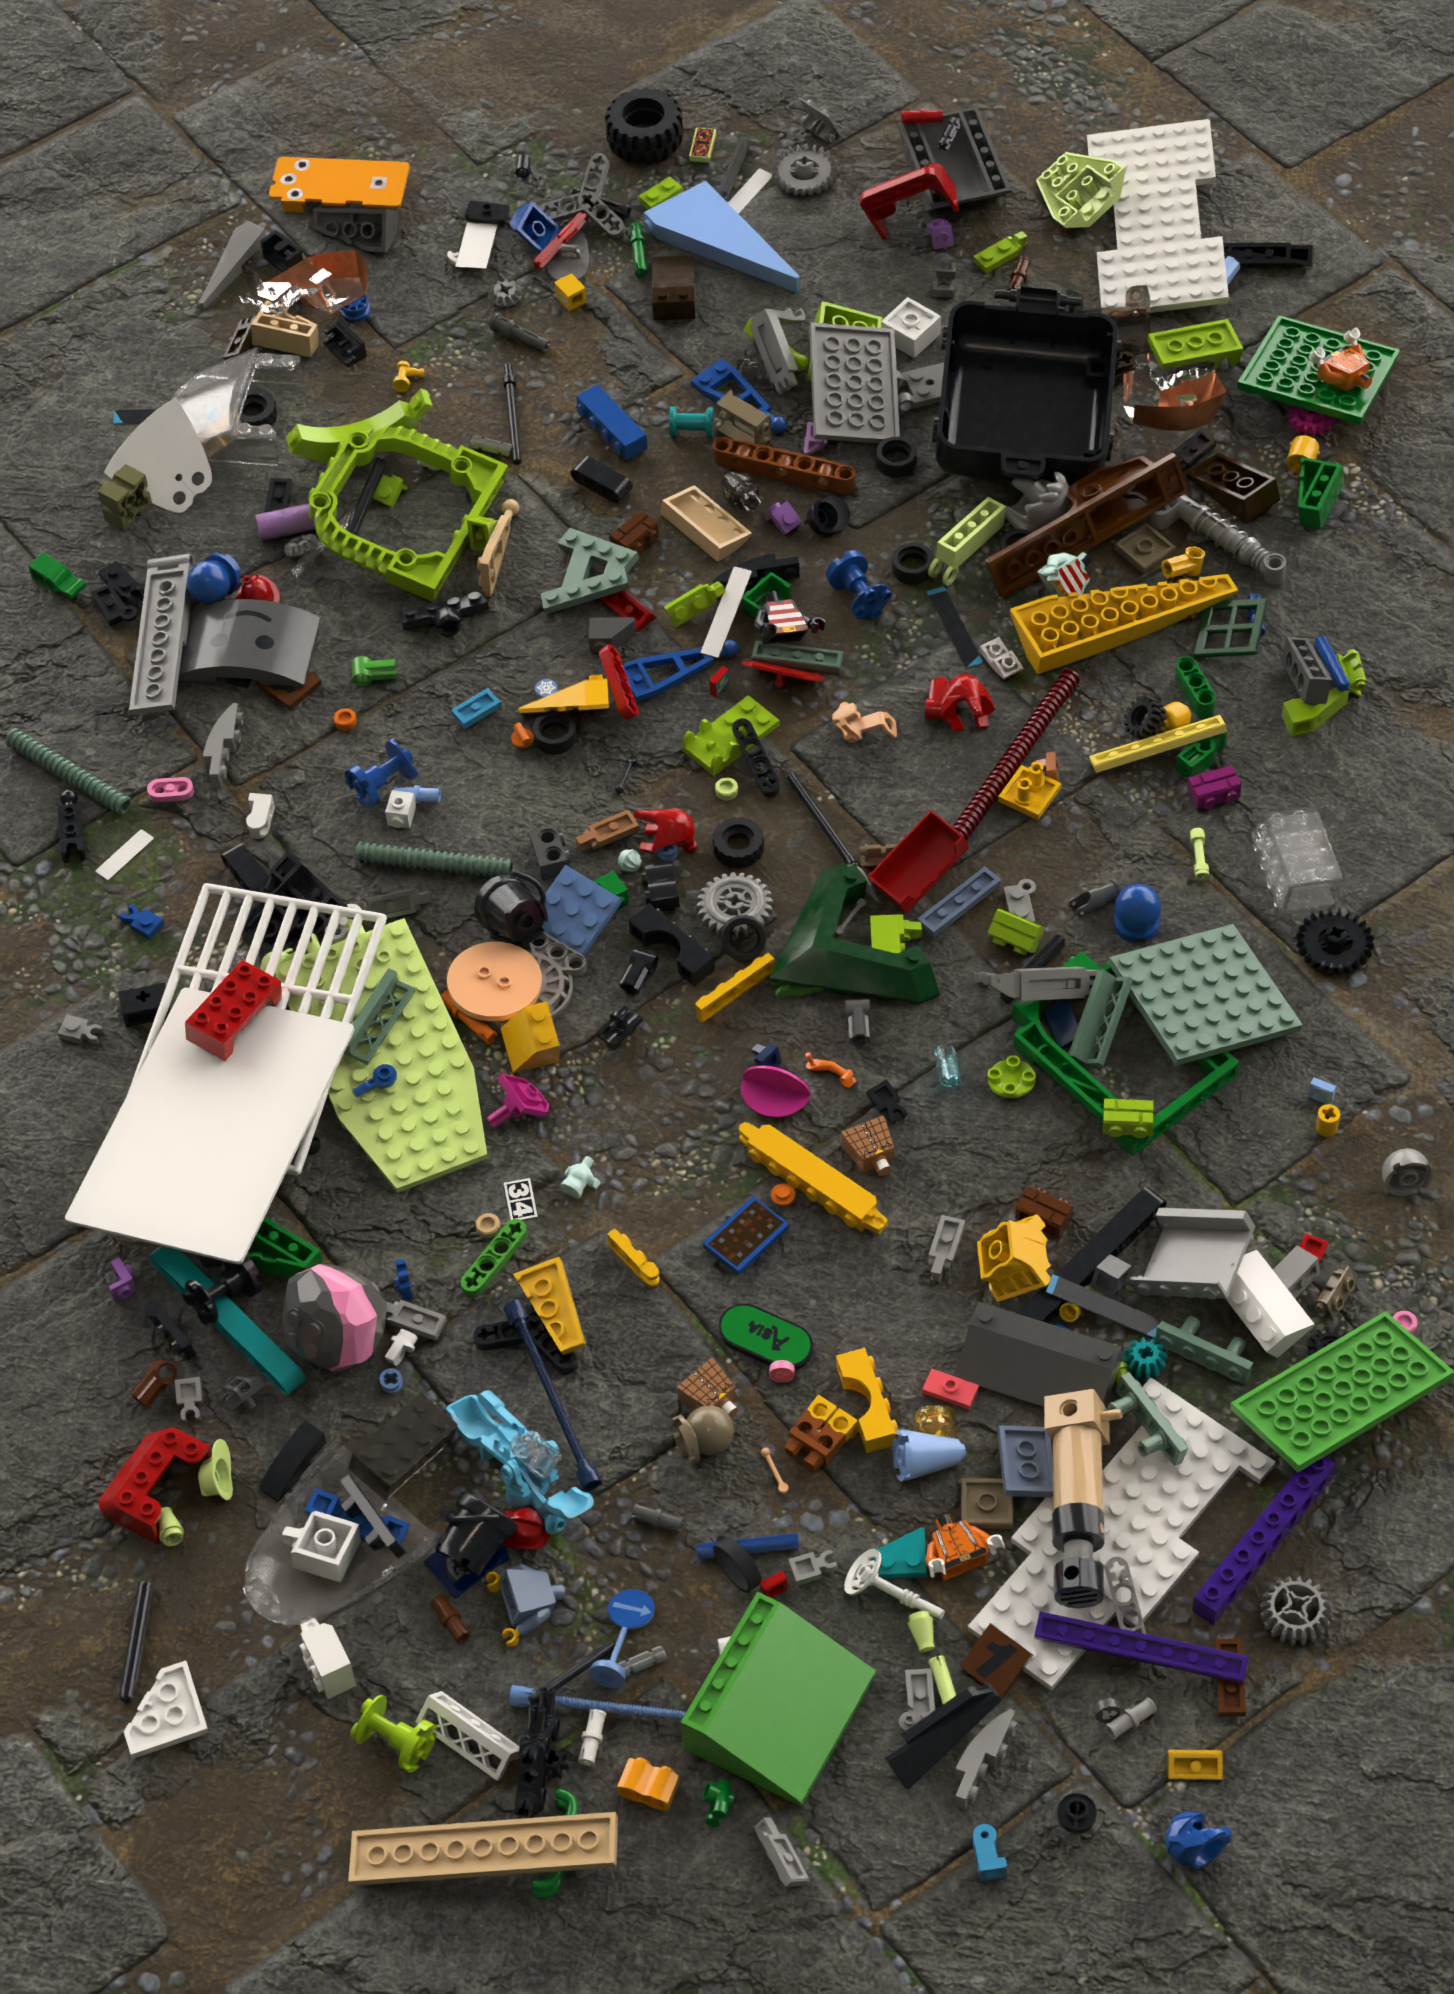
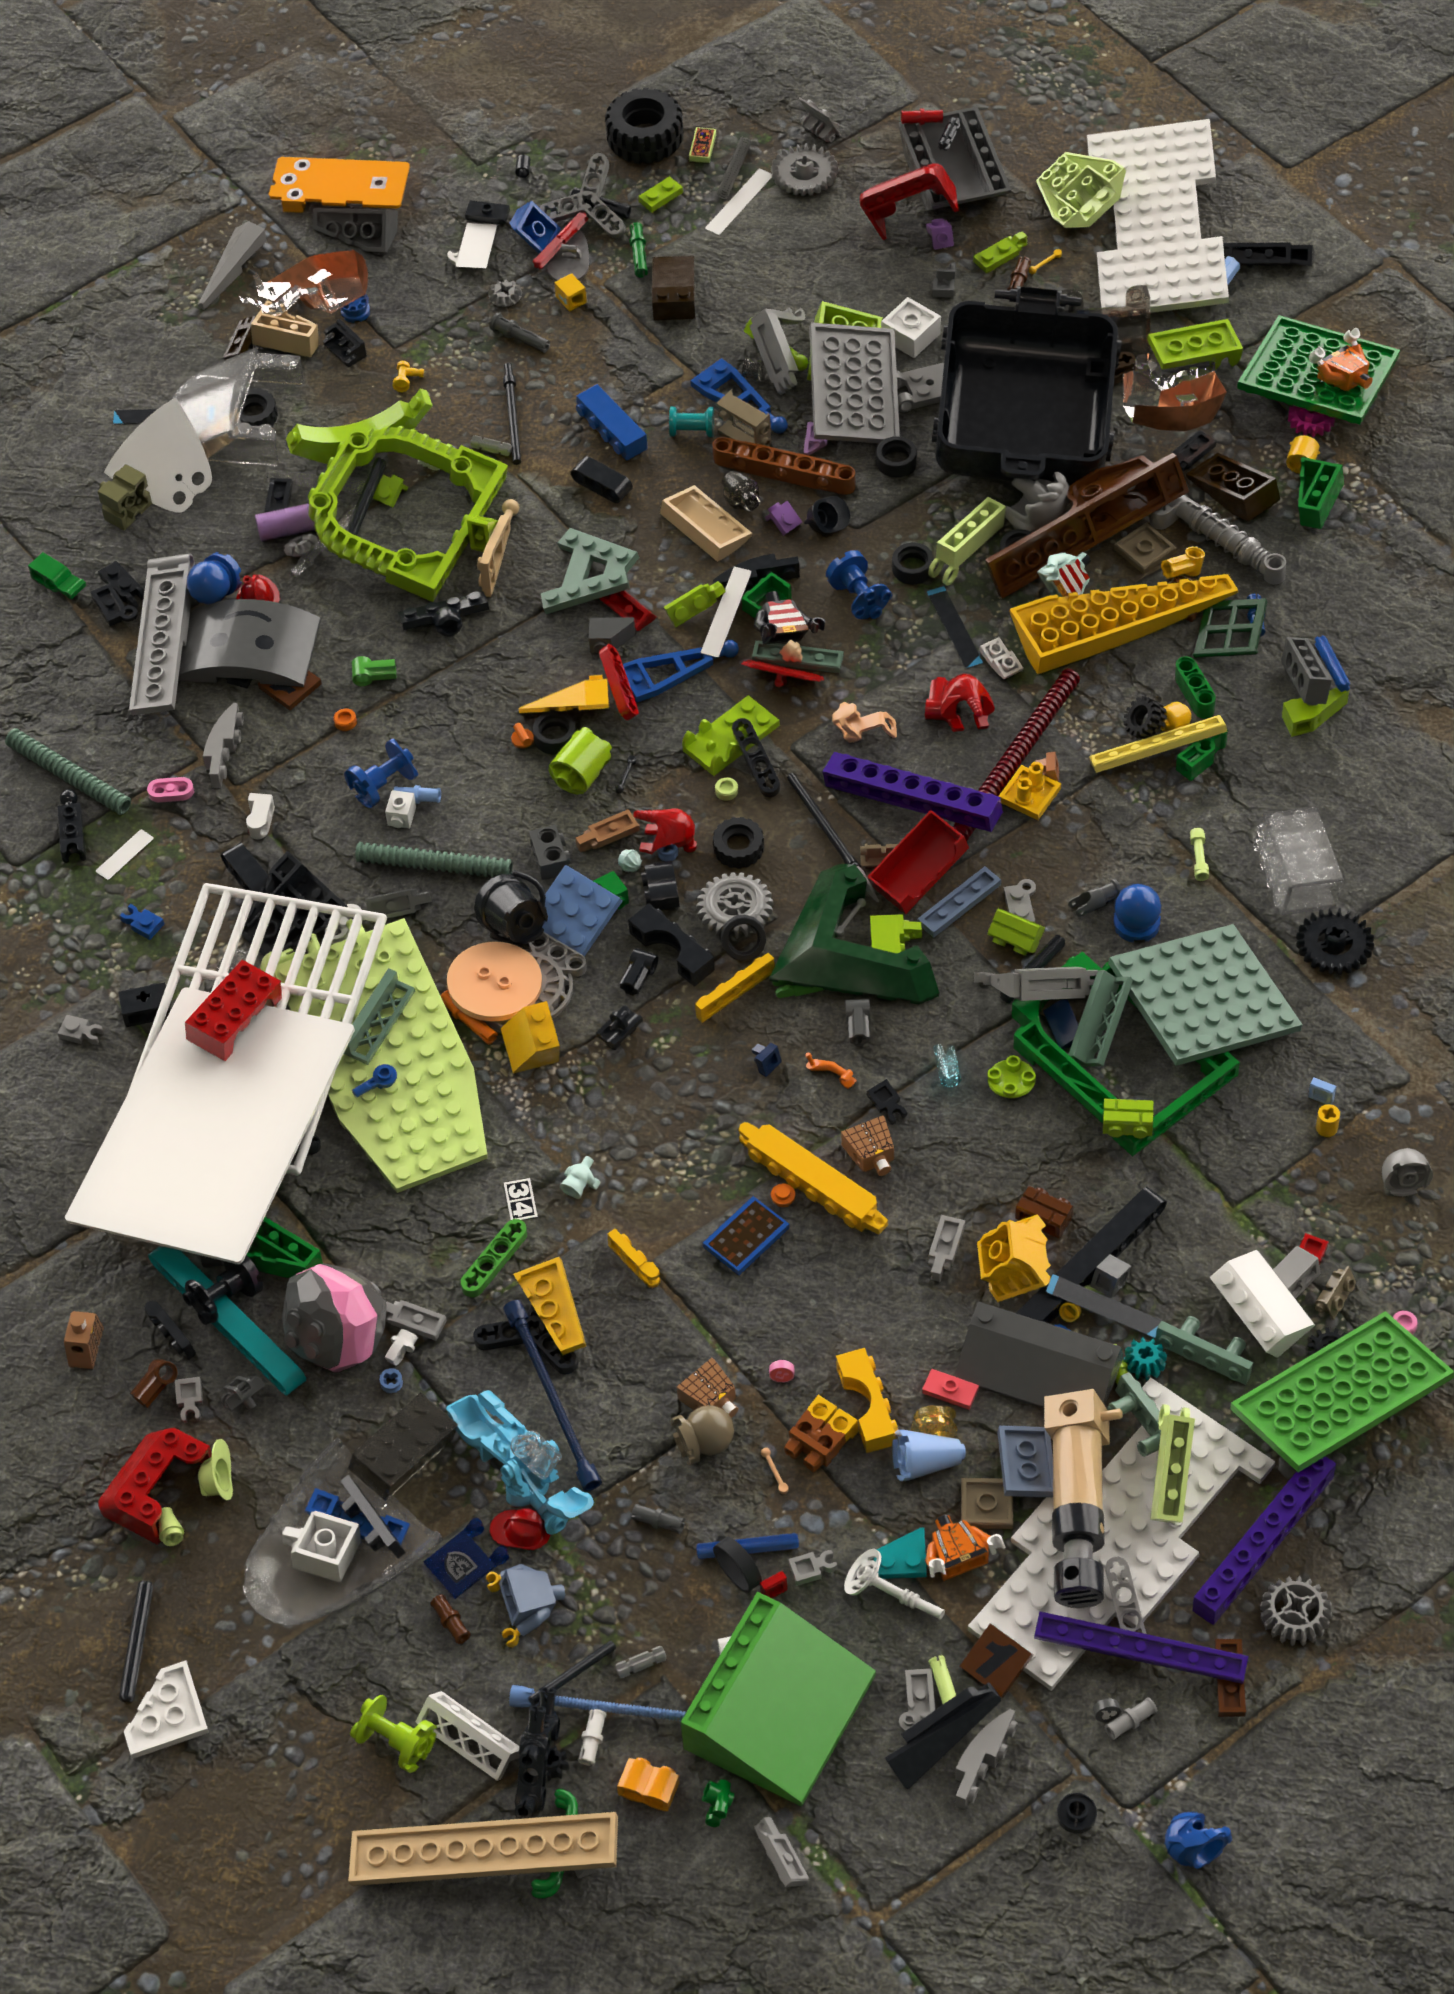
(82, 1331): none -> medium nougat torso
(125, 1284): medium lavender bracket -> none
(275, 251): black window -> none
(292, 1461): black slope -> none
(326, 1658): white hinge -> none
(402, 1282): blue plate -> none
(473, 1533): black piece -> none
(476, 708): dark azure plate -> none
(488, 1226): tan tile -> none
(521, 1099): dark pink piece -> none
(545, 687): medium blue tile -> none
(580, 761): none -> lime cylinder
(629, 1611): piece -> none
(636, 532): reddish brown brick -> none
(711, 228): light blue slope -> none
(719, 681): red tile -> none
(765, 1335): green tile -> none
(773, 1091): dark pink piece -> none
(791, 652): none -> tan plate
(912, 791): none -> dark purple brick
(922, 1630): yellowish green cone -> none
(984, 1847): dark azure leg -> none
(1057, 254): none -> yellow hinge
(1172, 1465): none -> yellowish green hinge
(1195, 1764): yellow slope -> none
(1196, 1253): light grey panel -> none
(1214, 788): magenta brick -> none
(1350, 663): lime hinge -> none

